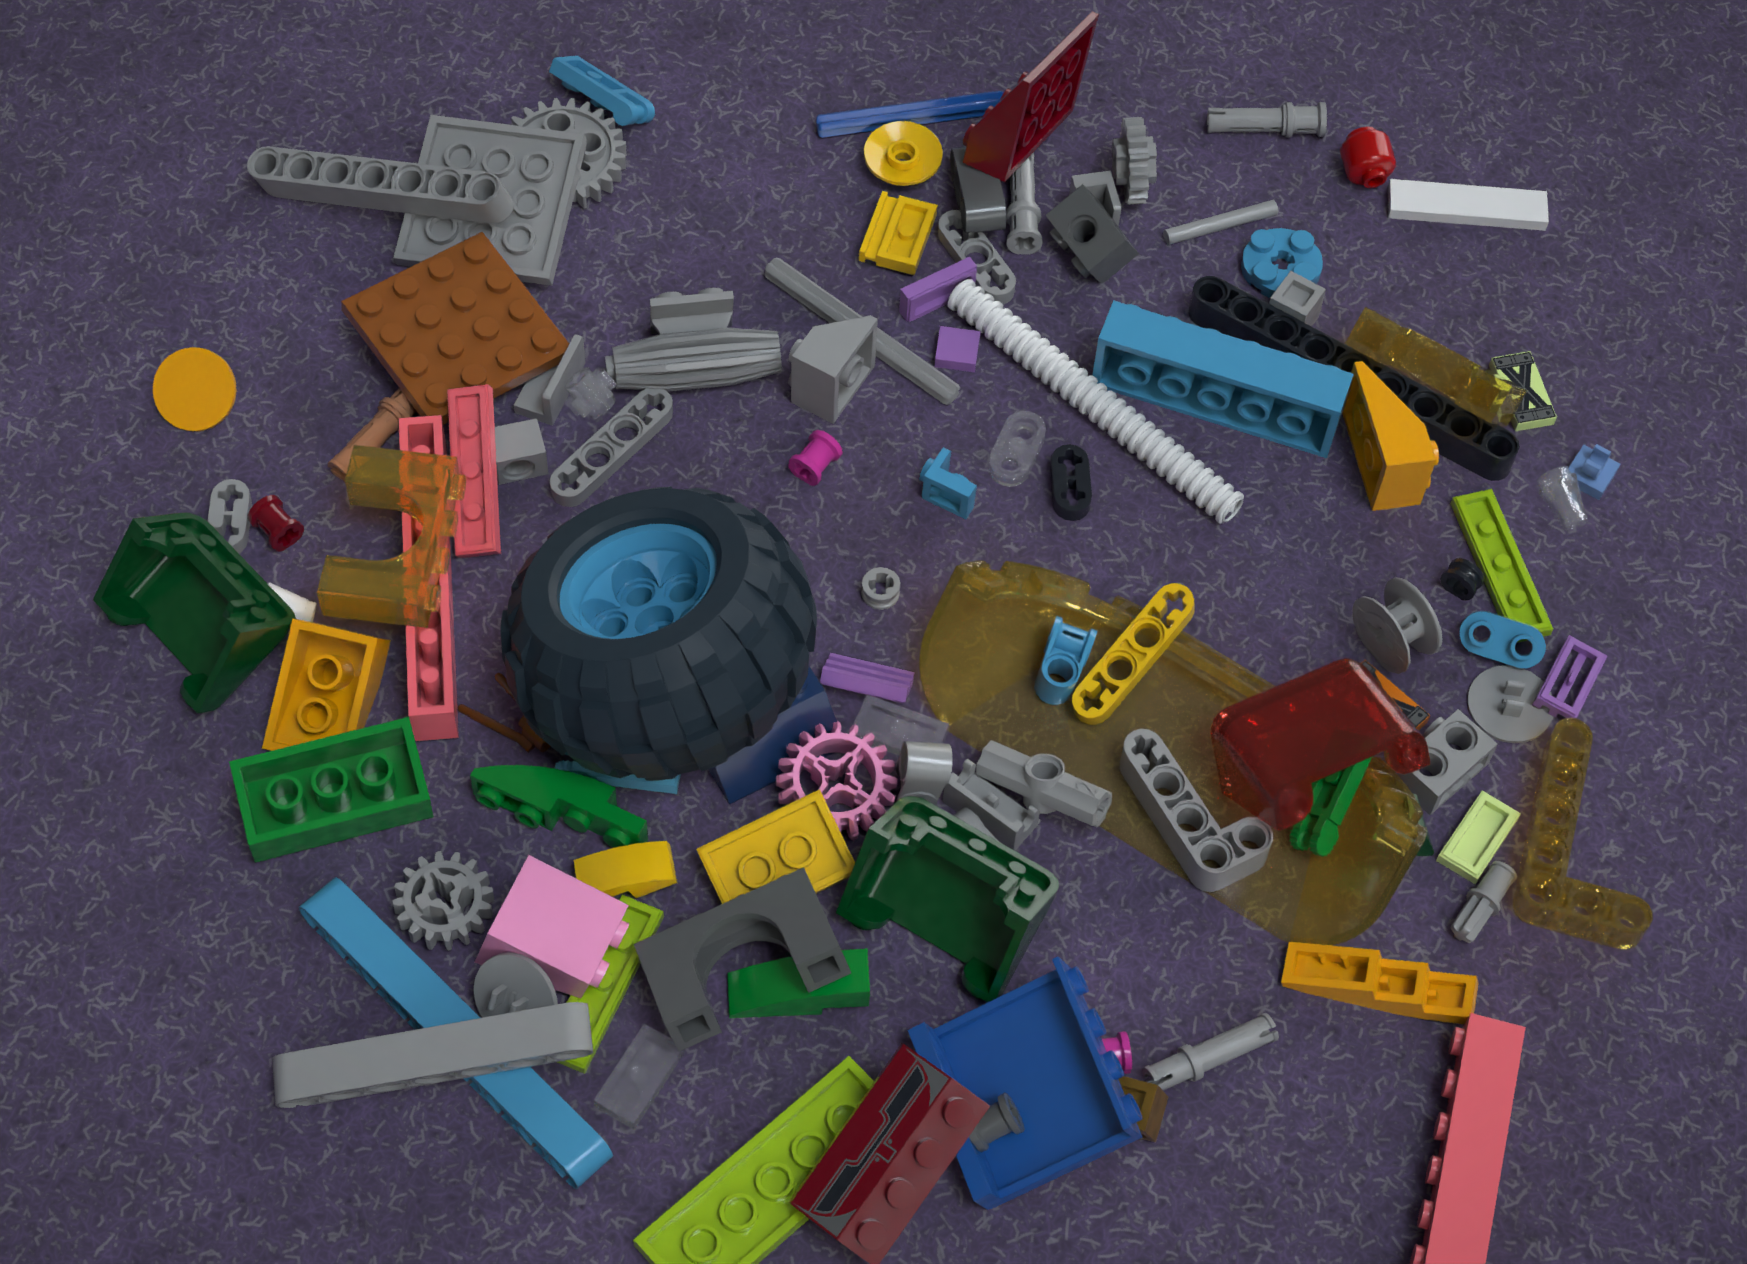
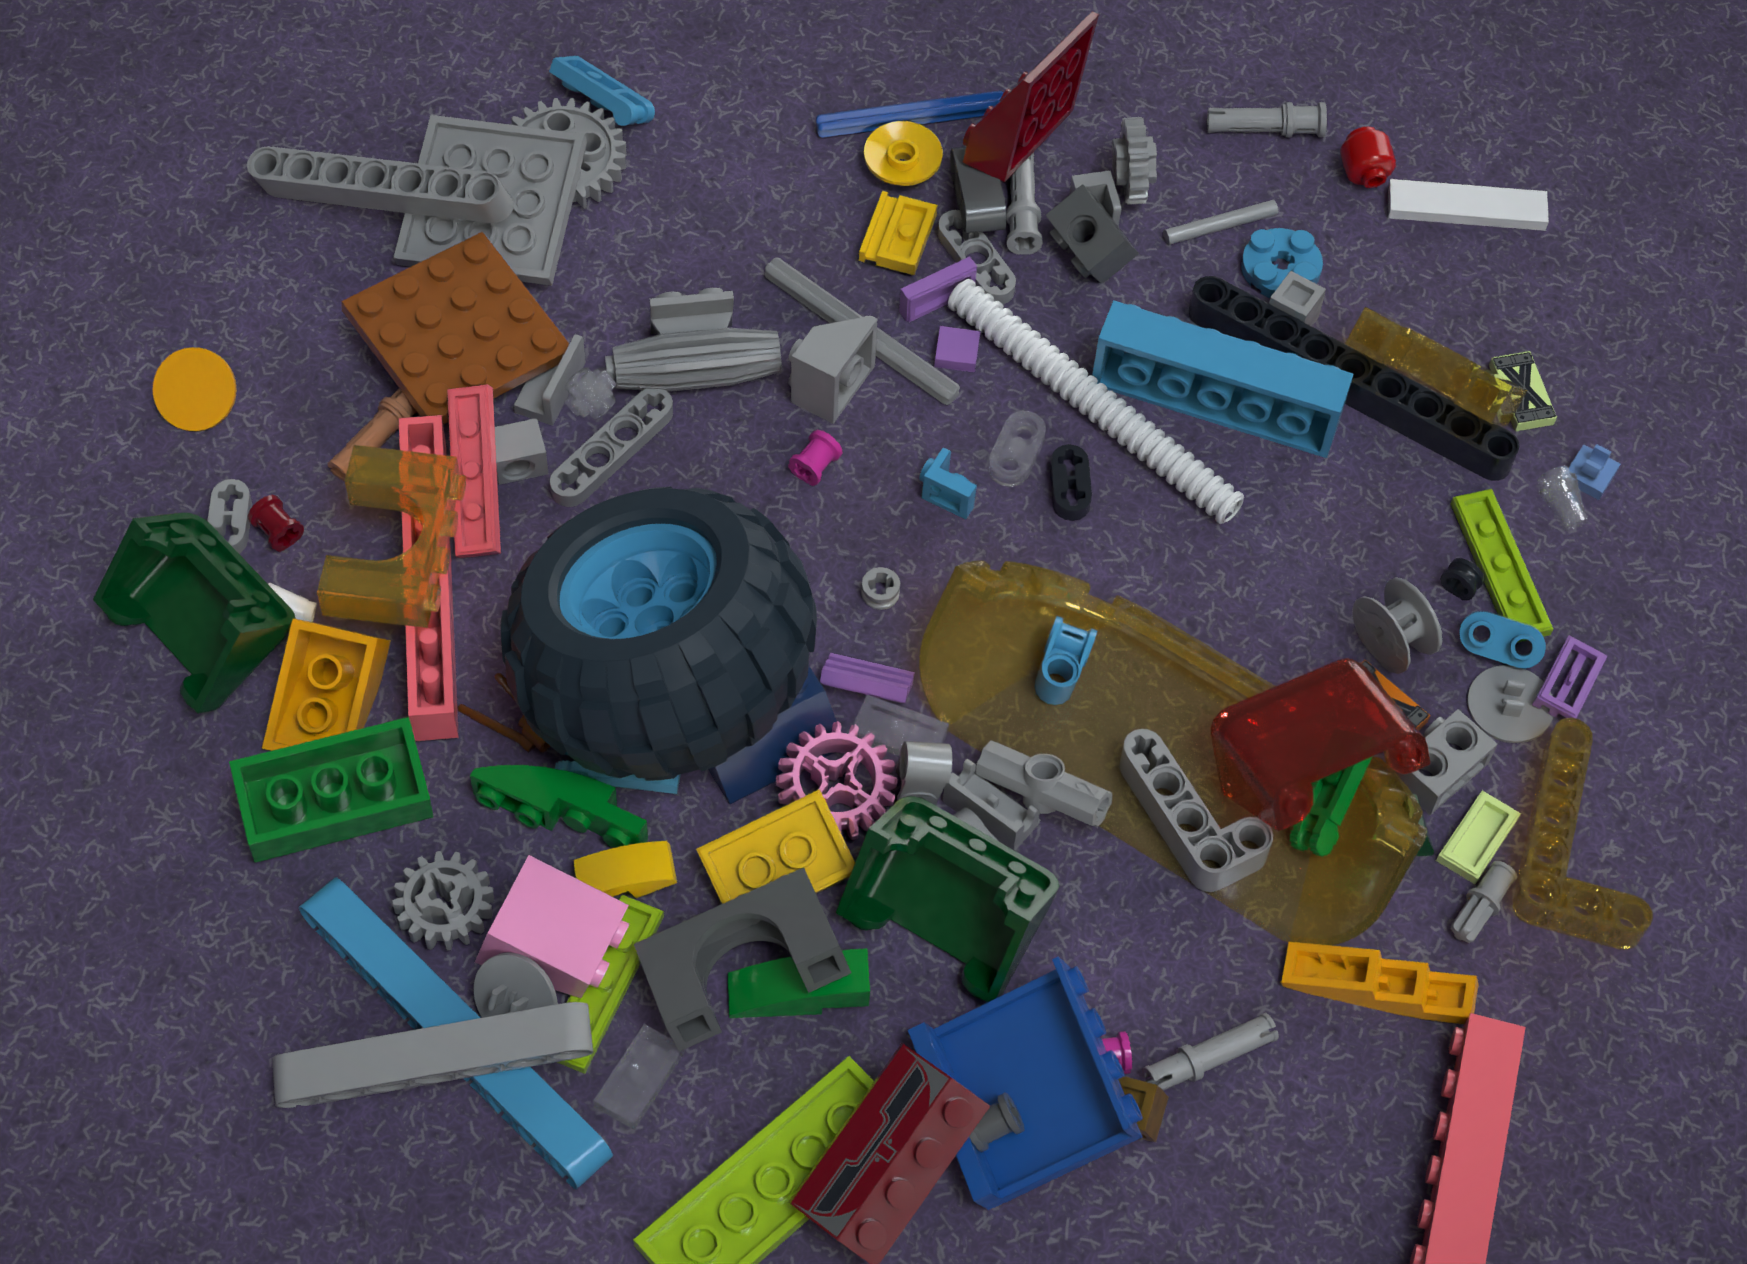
(1139, 657): yellow beam -> none
(1387, 443): light orange slope -> none

